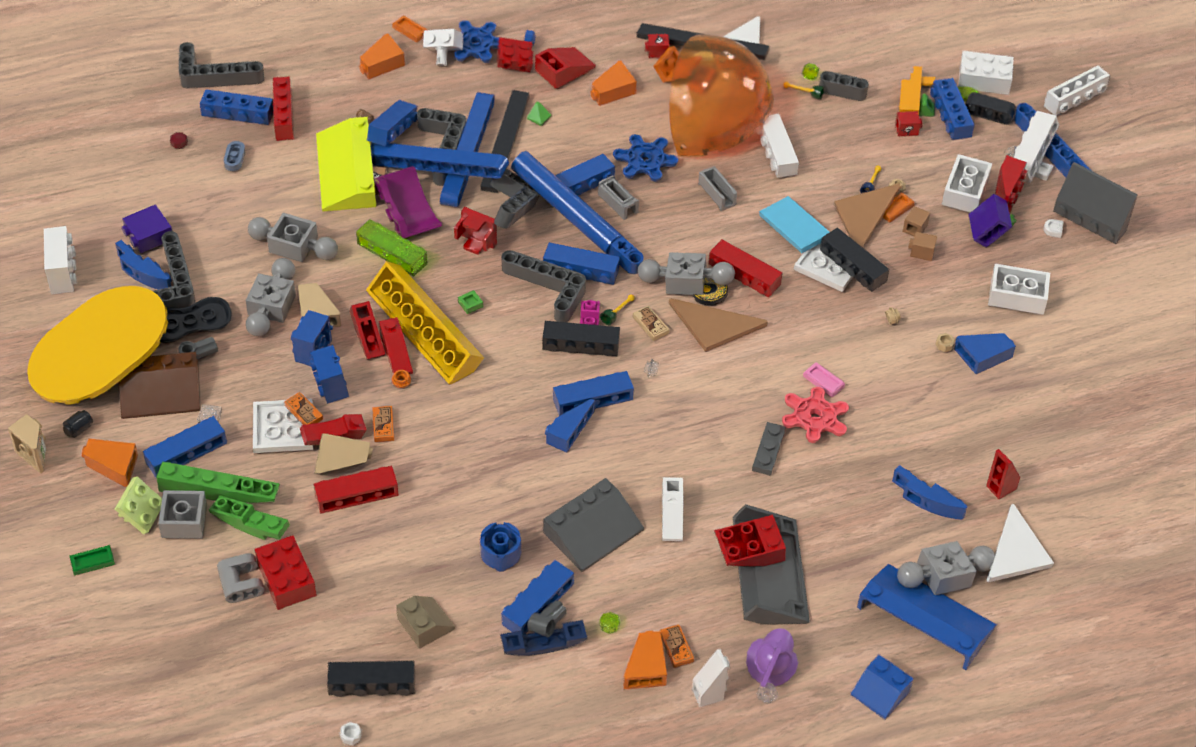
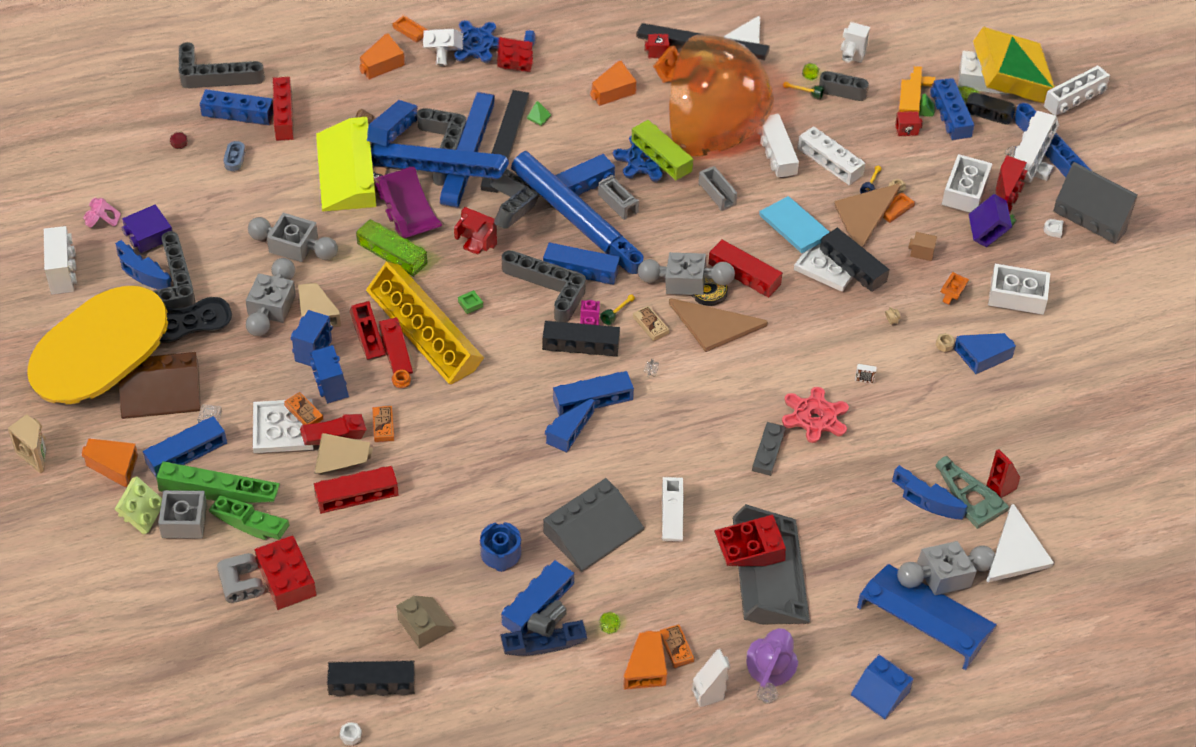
(77, 423): black brick -> none
(92, 560): green tile -> none
(98, 209): none -> bright pink bracket
(202, 348): dark grey piece -> none
(562, 65): red slope -> none
(662, 149): none -> lime brick
(823, 378): bright pink tile -> none
(831, 155): none -> white brick
(855, 42): none -> white brick
(865, 373): none -> tile
(916, 221): medium nougat brick -> none
(953, 287): none -> orange plate
(982, 512): none -> sand green plate
(1013, 64): none -> yellow tile

